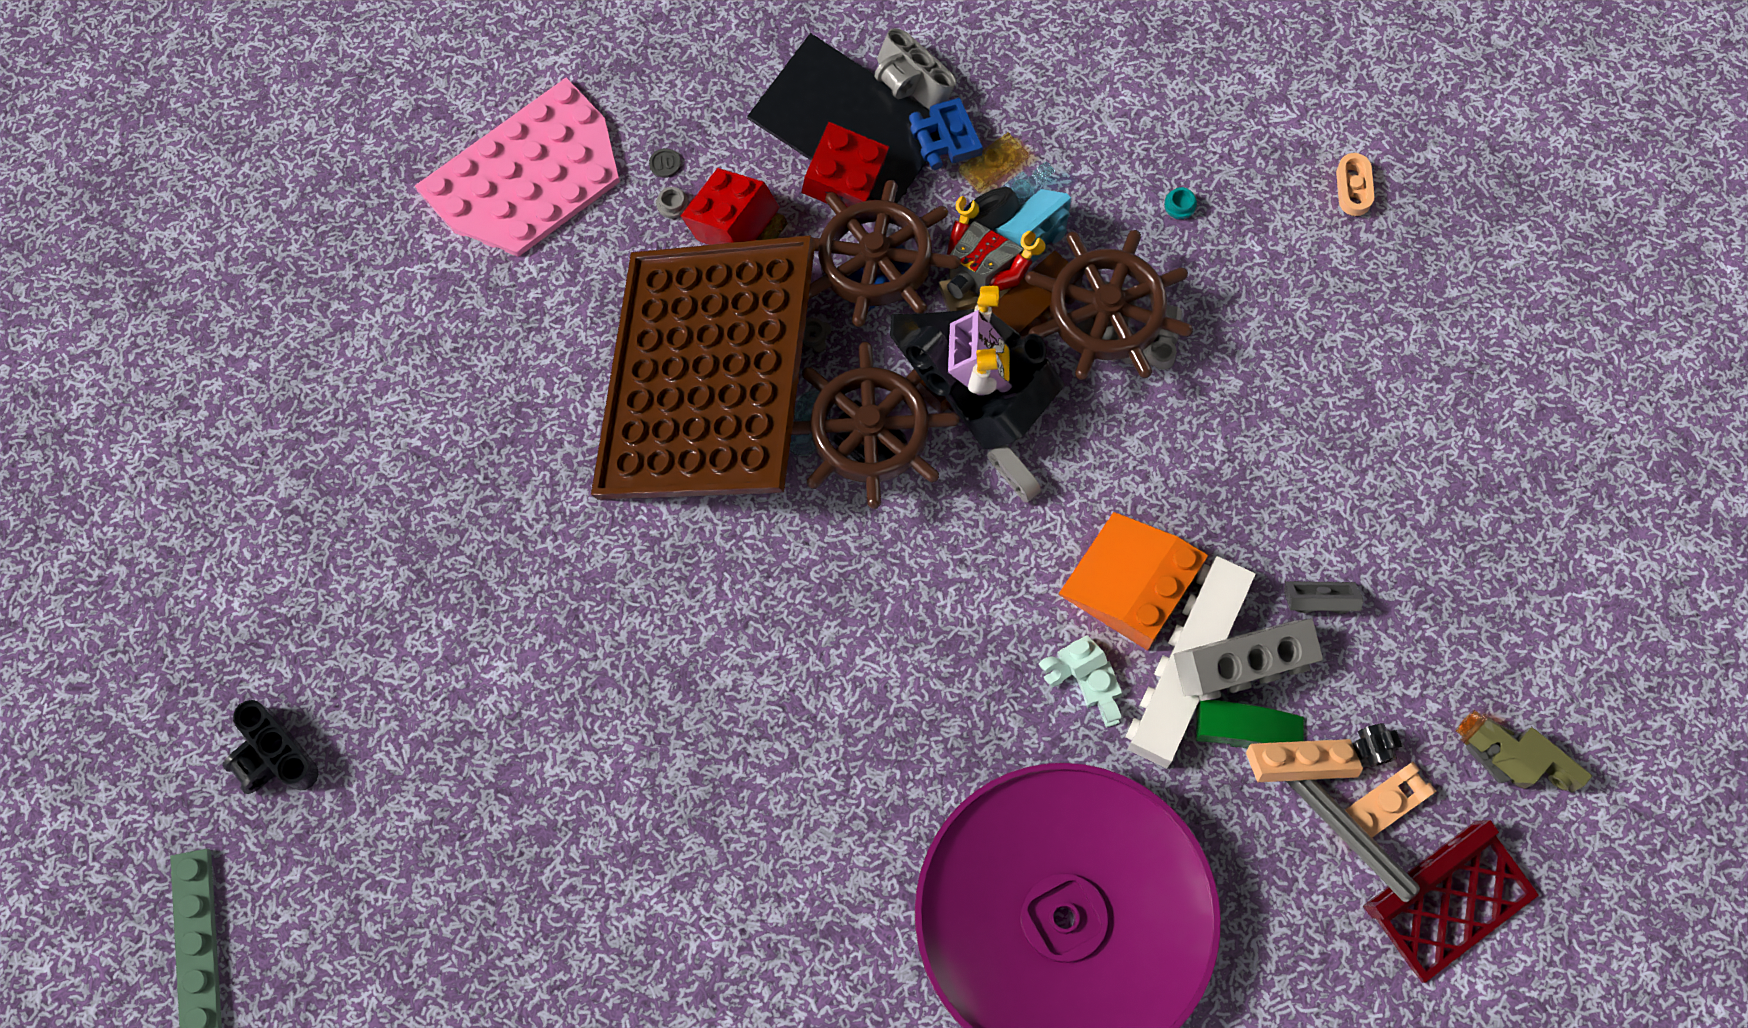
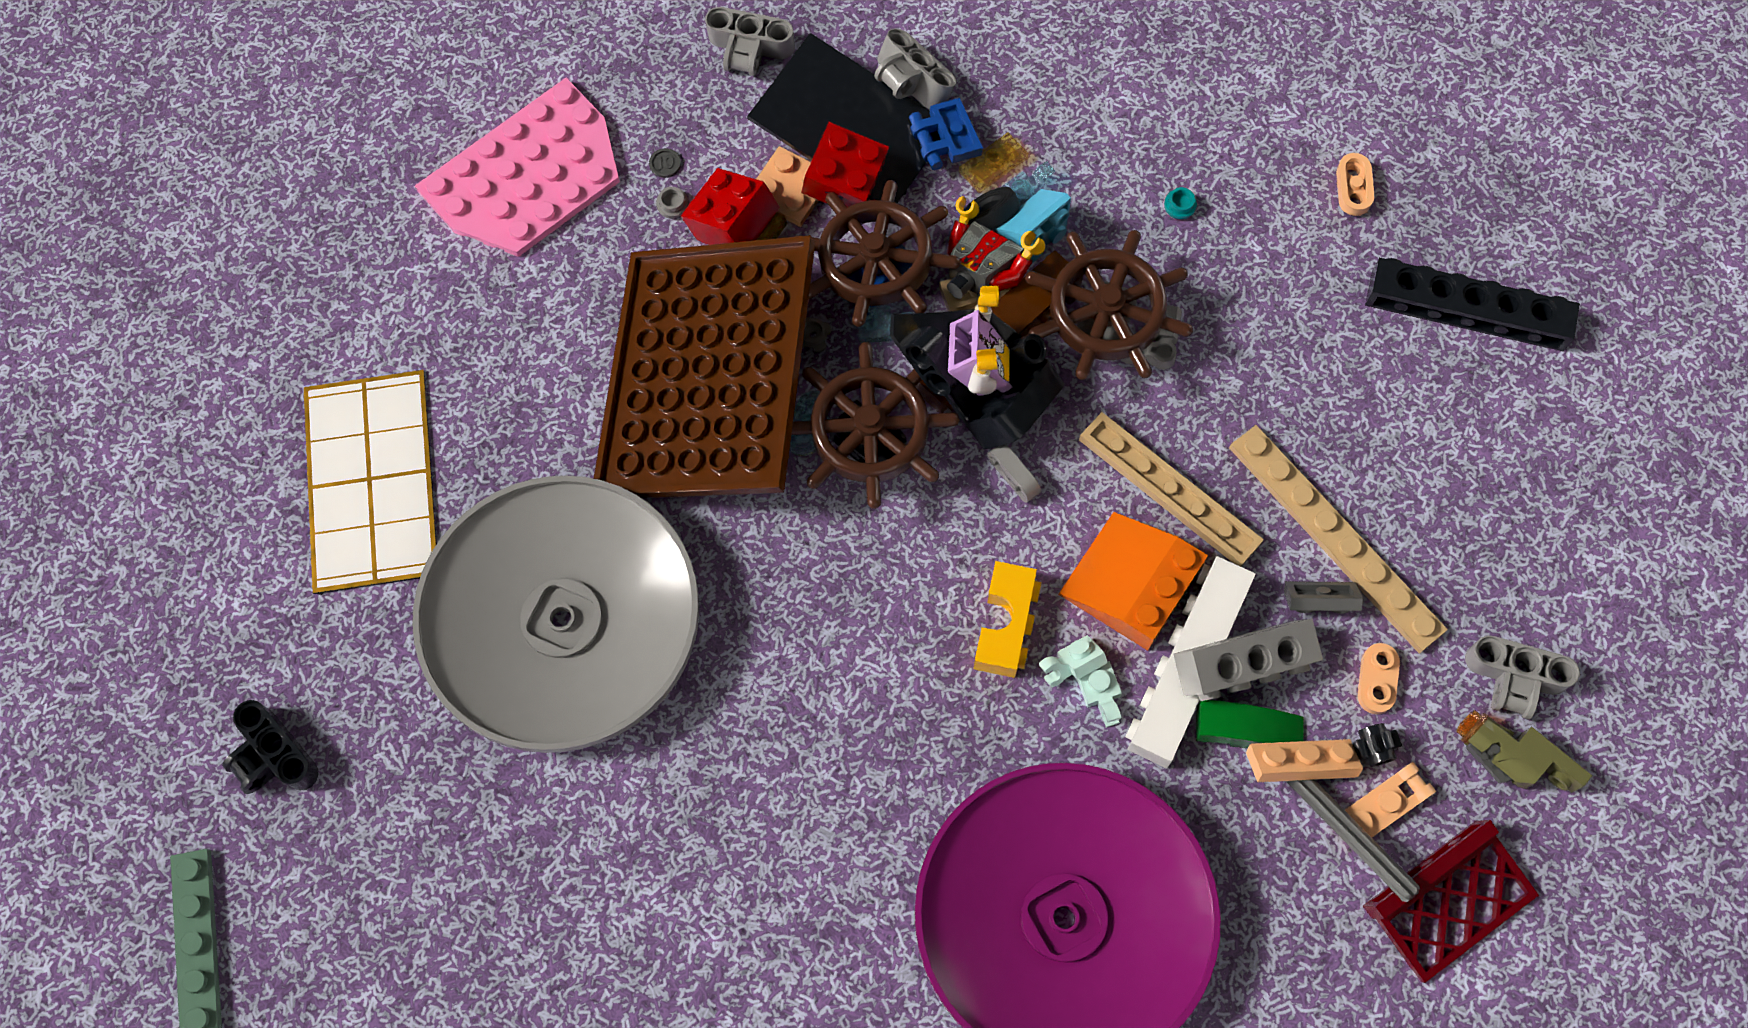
(369, 481): none -> white piece
(504, 576): none -> light grey dish
(748, 38): none -> light grey piece
(785, 178): none -> light nougat plate
(877, 325): none -> clear light blue plate
(1002, 649): none -> yellow arch
(1171, 490): none -> tan plate
(1338, 539): none -> tan plate
(1378, 677): none -> light nougat plate
(1518, 689): none -> light grey piece
(1552, 332): none -> black brick

